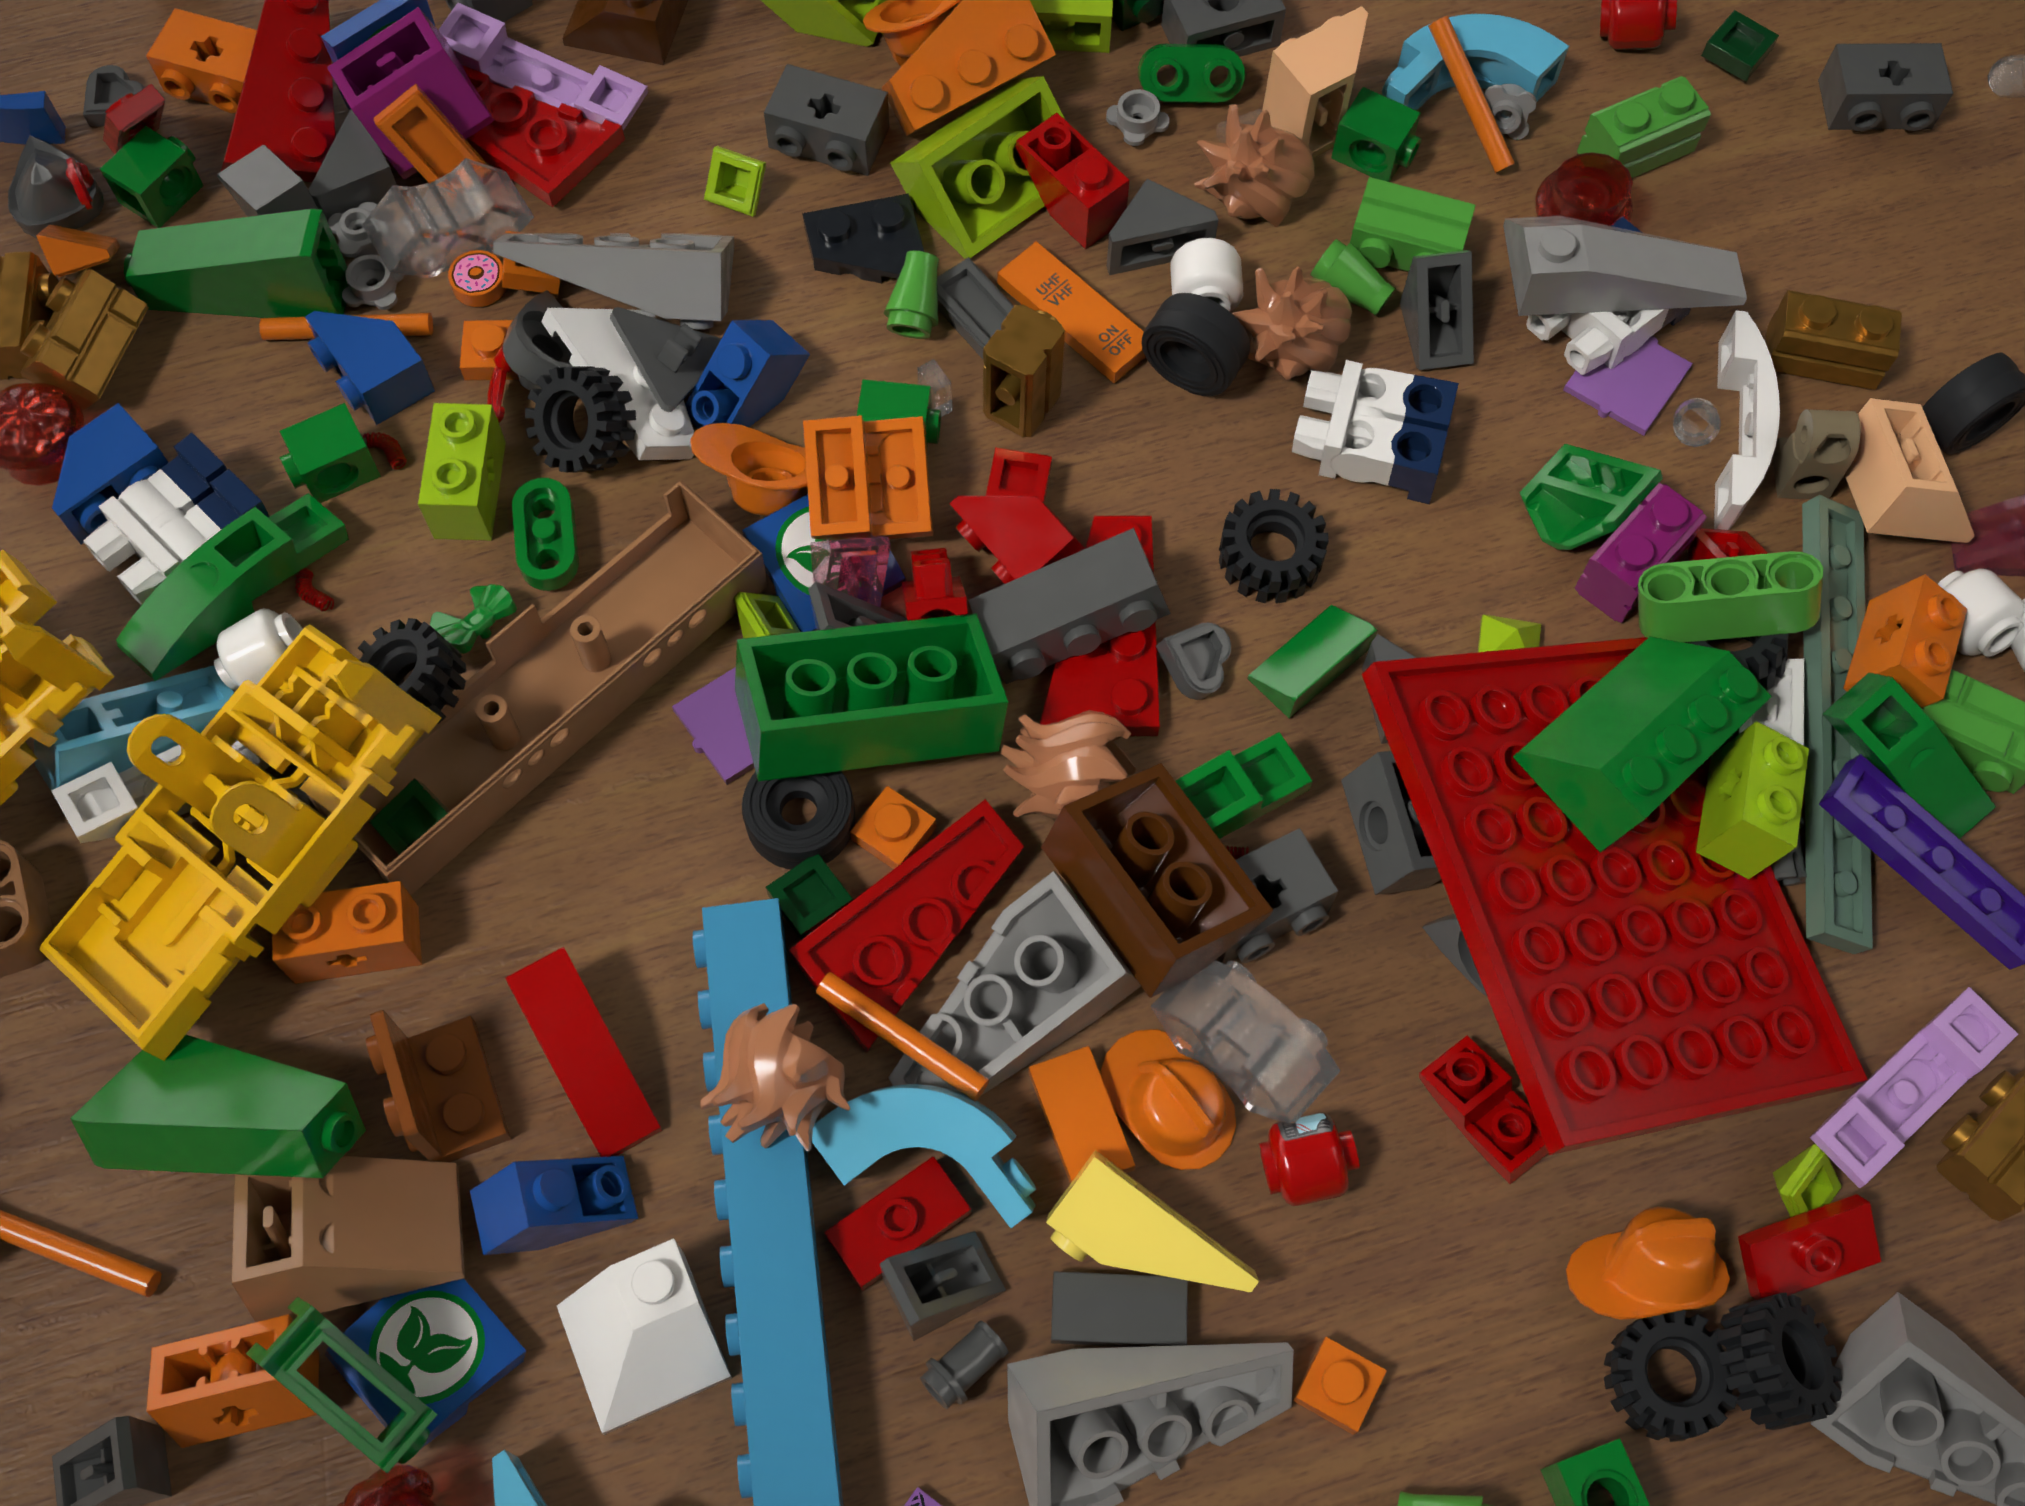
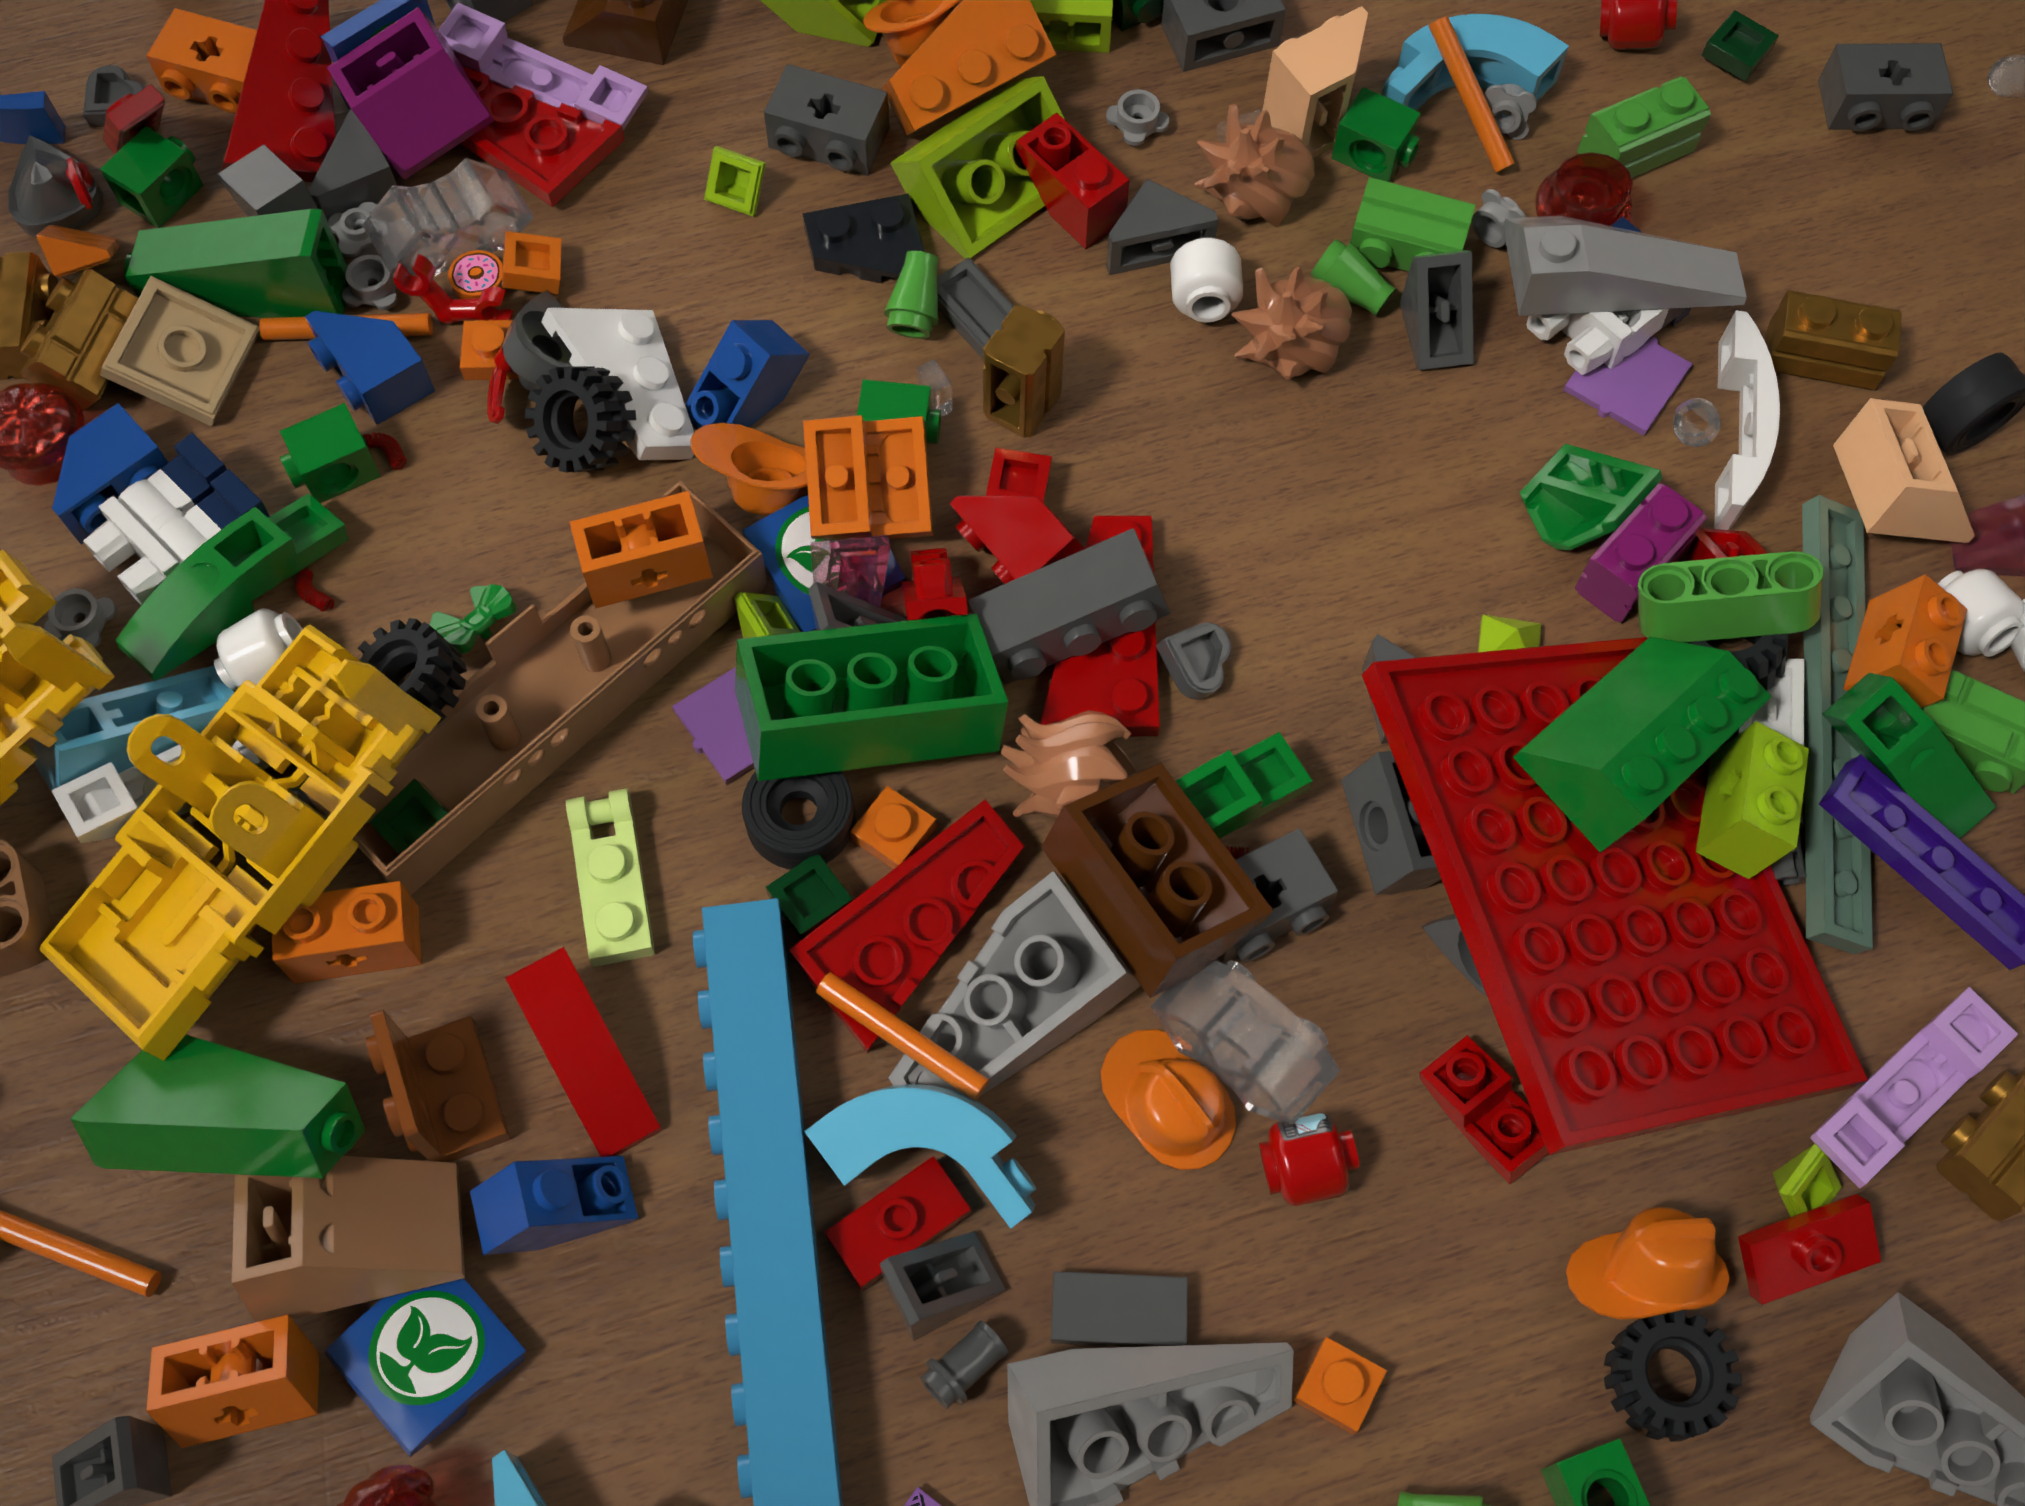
(75, 604): none -> light grey plate
(180, 351): none -> tan tile
(281, 1360): green window -> none
(424, 135): orange tile -> none
(446, 308): none -> red arm
(462, 471): lime brick -> none
(545, 538): green plate -> none
(610, 880): none -> yellowish green plate
(641, 549): none -> orange brick
(642, 1337): white slope -> none
(665, 354): dark grey piece -> none
(670, 277): light grey wedge -> none
(775, 1077): nougat hair -> none
(1079, 1111): orange tile -> none
(1089, 320): orange tile -> none
(1132, 1229): light yellow slope -> none
(1192, 72): green plate -> none
(1196, 344): black tyre -> none
(1280, 518): black tyre -> none
(1313, 659): green slope -> none
(1381, 427): white hips -> none
(1489, 218): none -> light grey plate
(1779, 1361): black tyre -> none
(1819, 447): dark tan leg -> none

